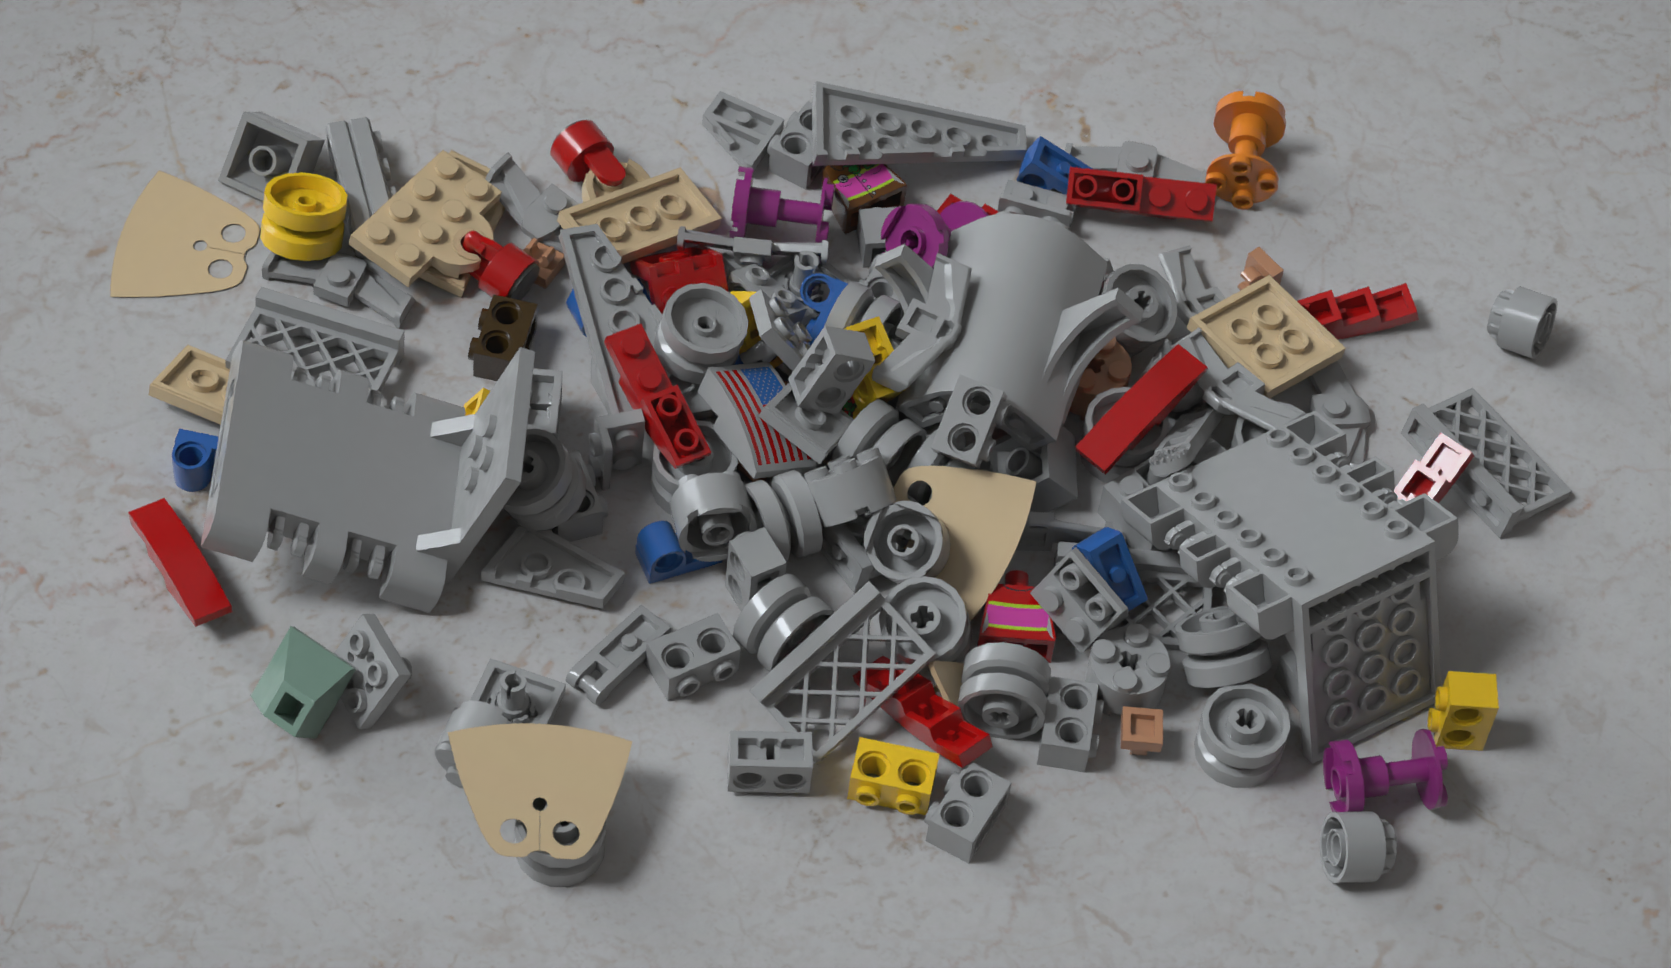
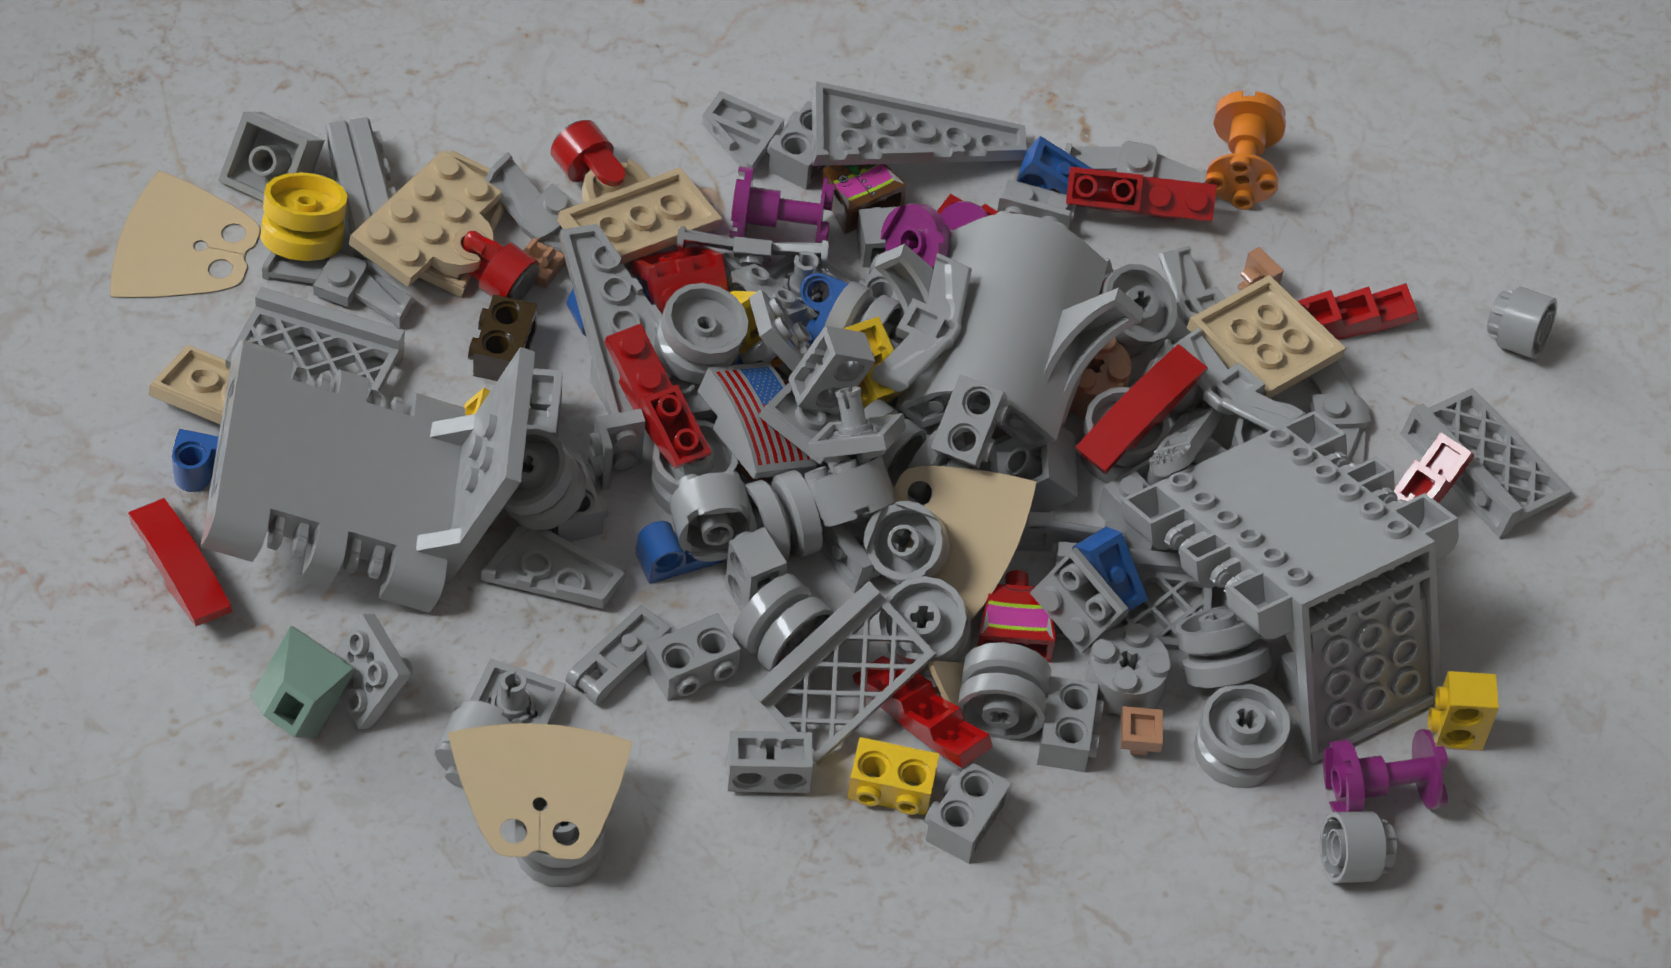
(855, 431): none -> light grey plate

